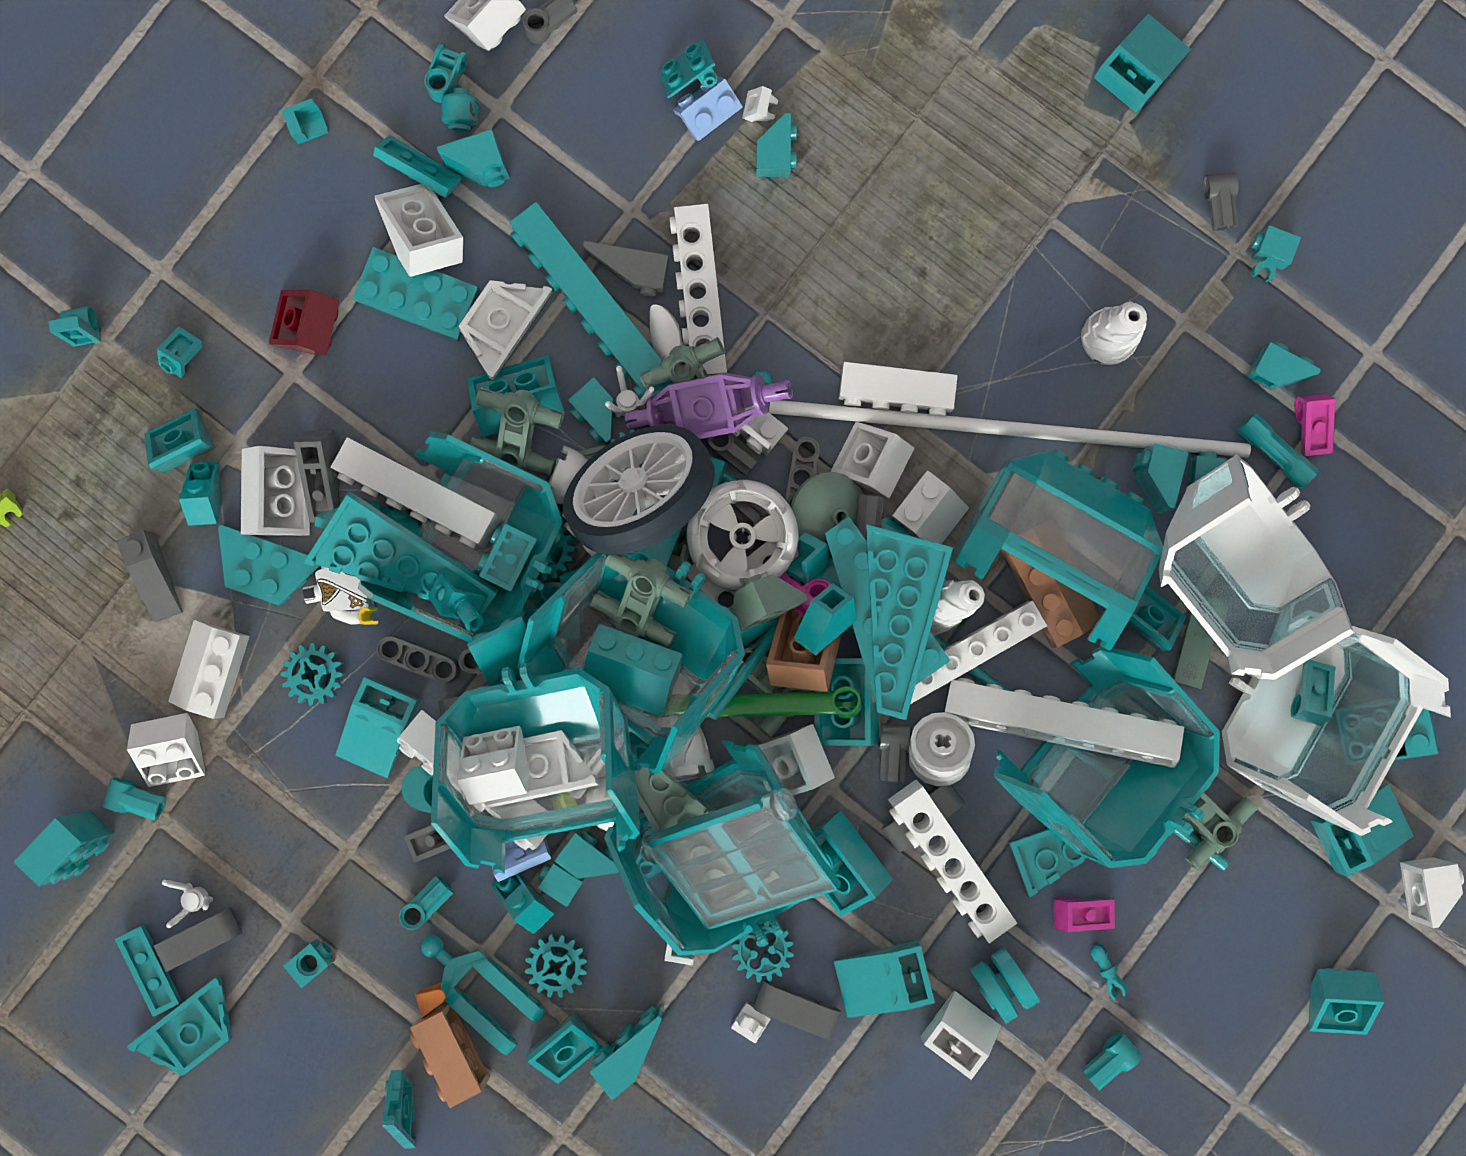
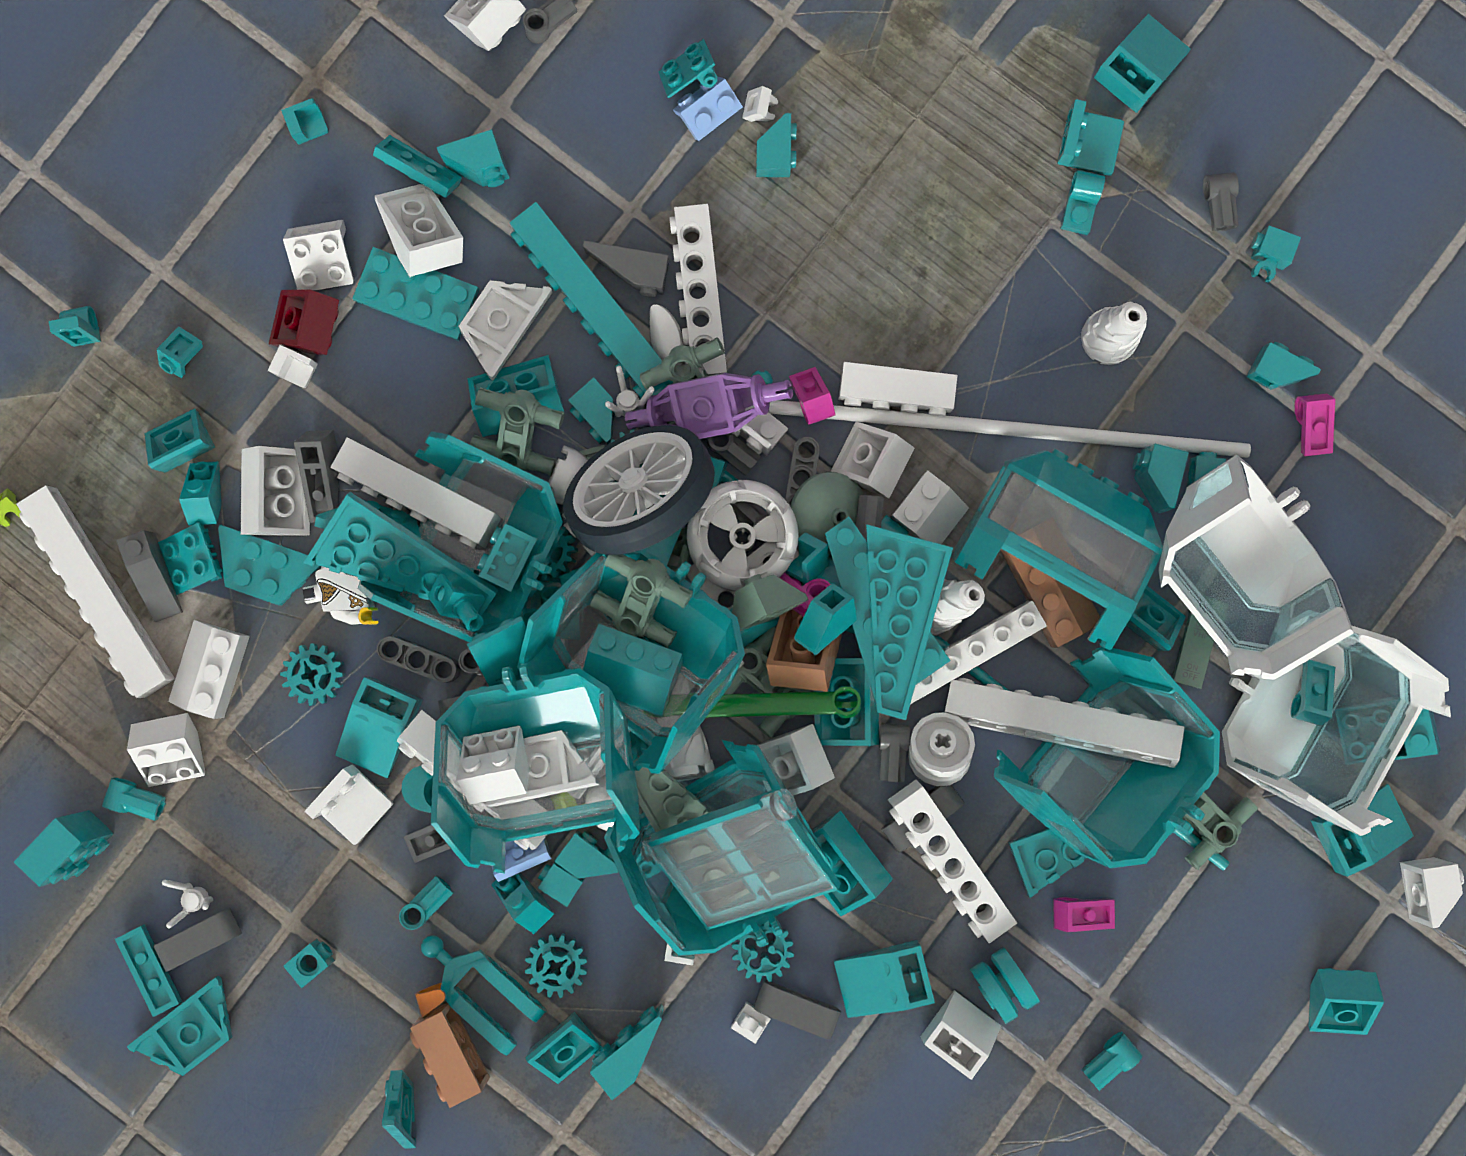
(95, 592): none -> white brick
(189, 558): none -> teal hinge
(292, 366): none -> white panel
(318, 256): none -> white bracket
(351, 804): none -> white bracket
(445, 67): teal piece -> none
(460, 110): teal head -> none
(744, 672): teal bar -> none
(812, 395): none -> dark pink plate
(1081, 201): none -> teal plate
(1090, 140): none -> teal bracket
(1108, 971): teal piece -> none
(1263, 437): teal axle -> none

